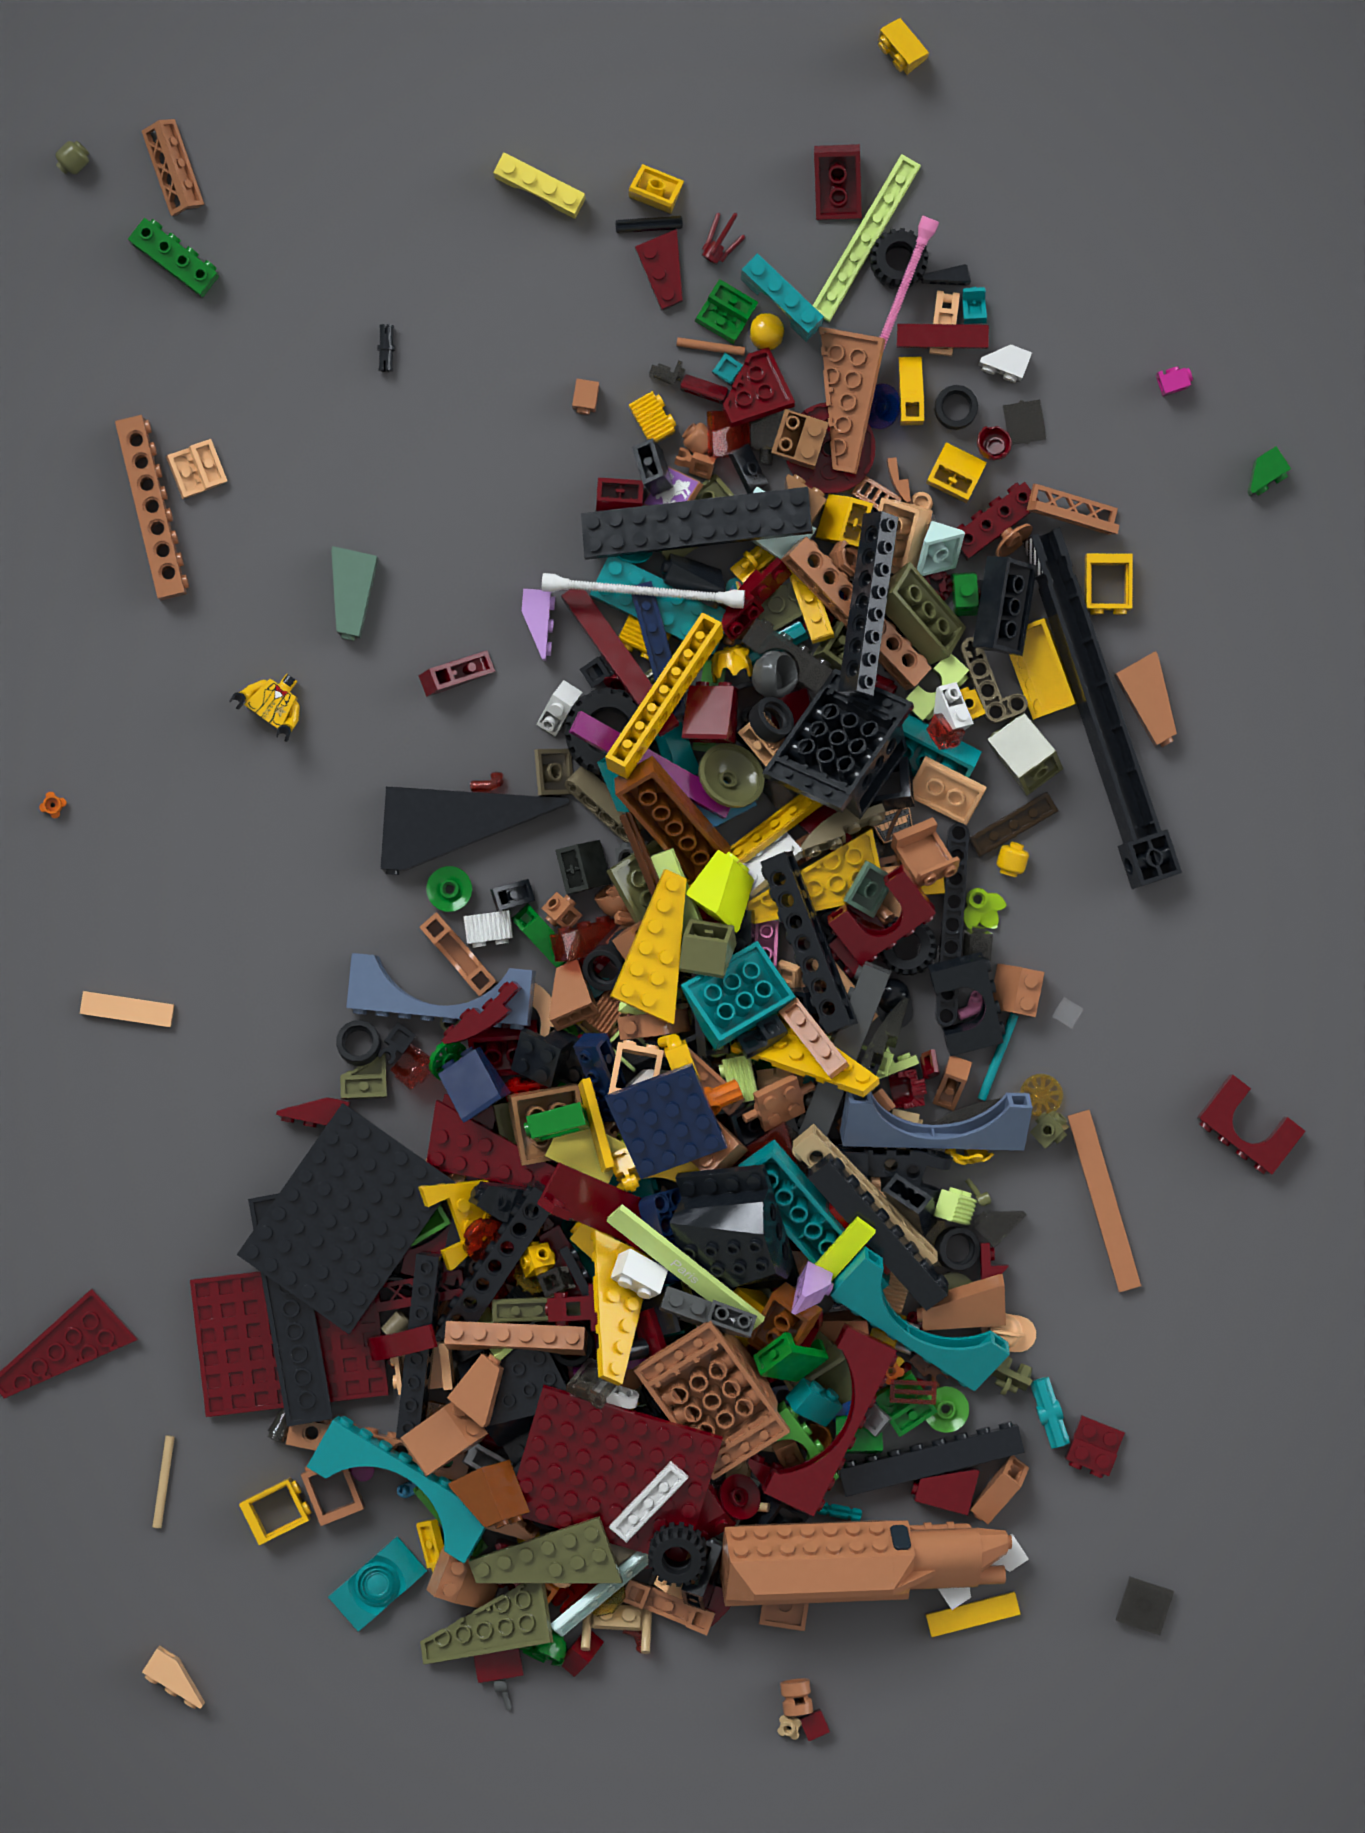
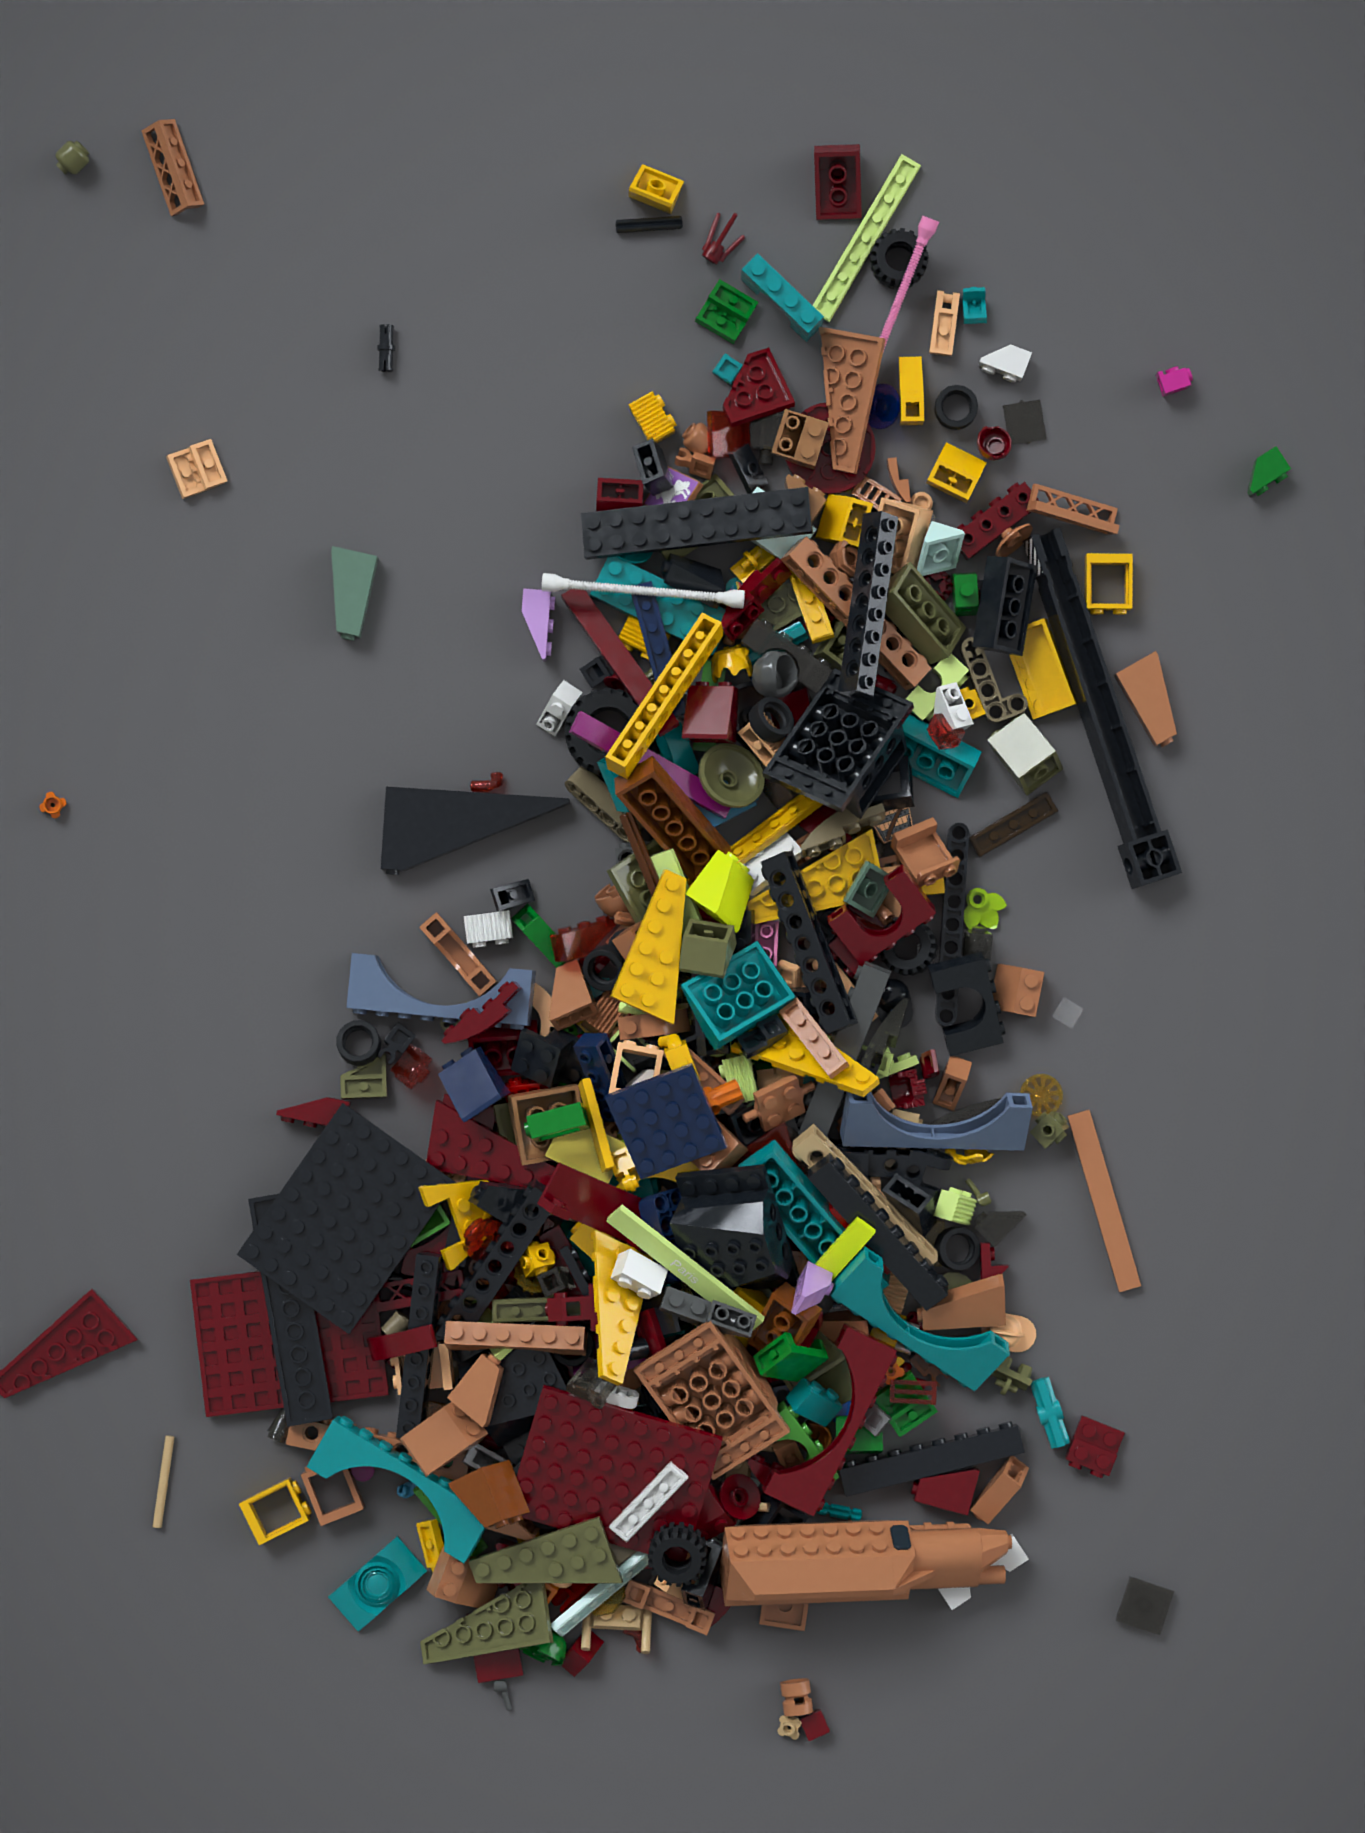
(127, 430): nougat brick -> none
(127, 1009): light nougat tile -> none
(170, 1672): light nougat slope -> none
(173, 257): green brick -> none
(272, 703): yellow torso -> none
(440, 880): green dish -> none
(447, 1055): green wheel -> none
(456, 673): dark red slope -> none
(525, 177): light yellow arch -> none
(552, 771): dark tan slope -> none
(561, 911): nougat brick -> none
(583, 867): pearl dark grey slope -> none
(585, 396): nougat brick -> none
(662, 268): dark red wing -> none
(664, 374): clear smoke bracket -> none
(703, 389): dark red slope -> none
(710, 346): nougat bar -> none
(767, 331): yellow hair -> none
(902, 46): yellow slope -> none
(943, 336): dark red tile -> none
(947, 790): light nougat tile -> none
(951, 276): black slope -> none
(957, 1414): bright green dish -> none
(973, 1006): bright pink arm -> none
(973, 1614): yellow tile -> none
(997, 1058): teal bar -> none
(1012, 859): yellow head -> none
(1219, 1118): dark red arch -> none

